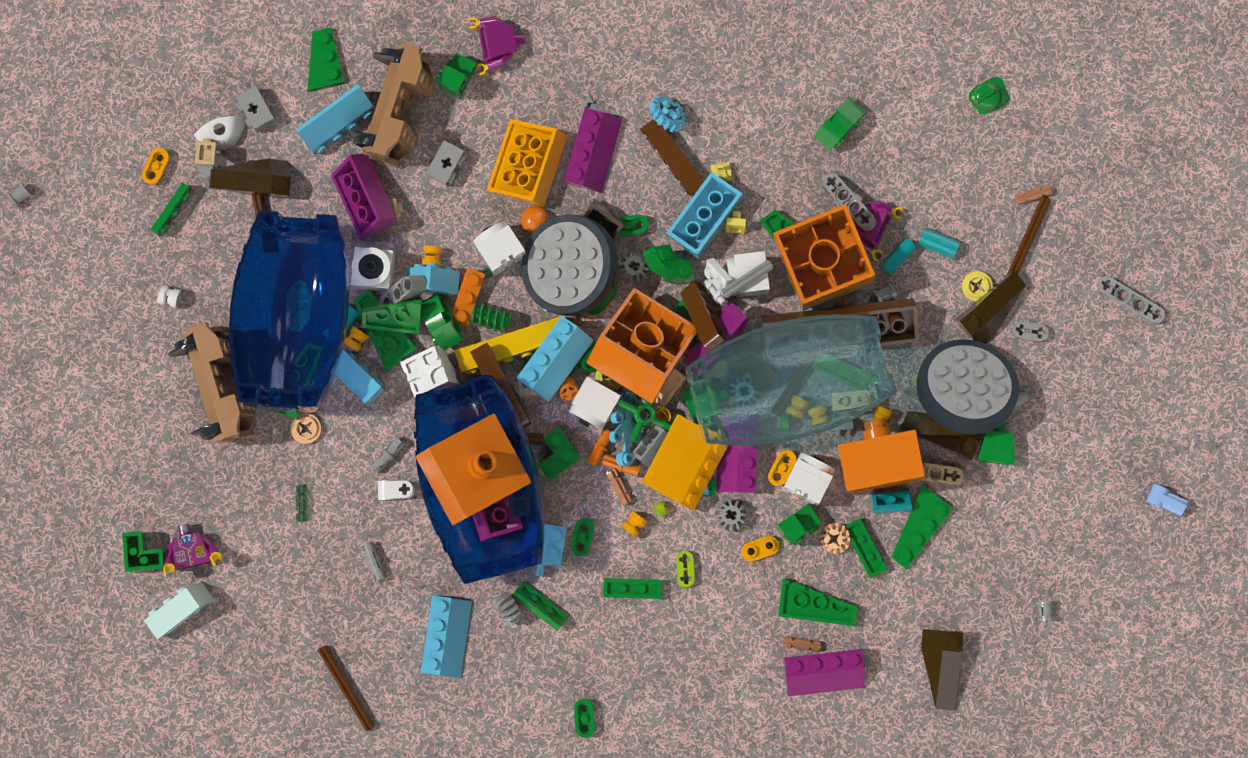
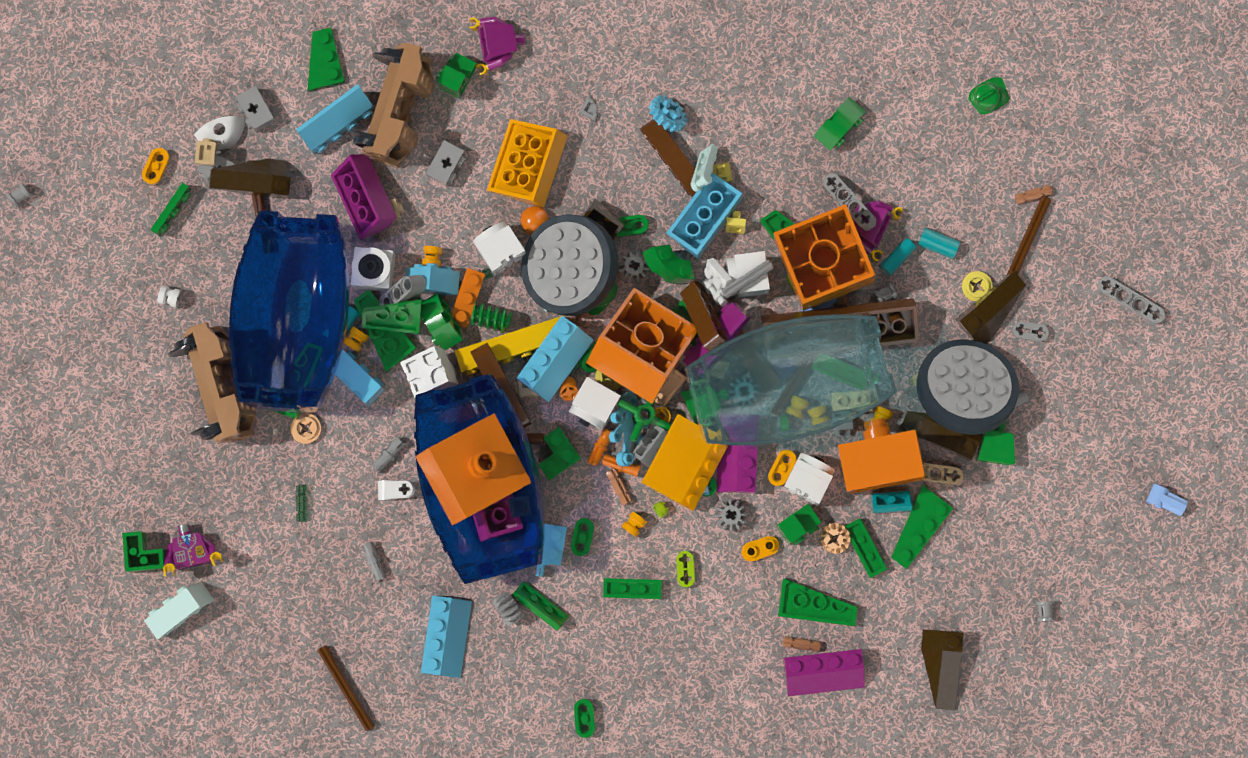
(593, 150): magenta slope -> none
(704, 168): none -> light aqua plate

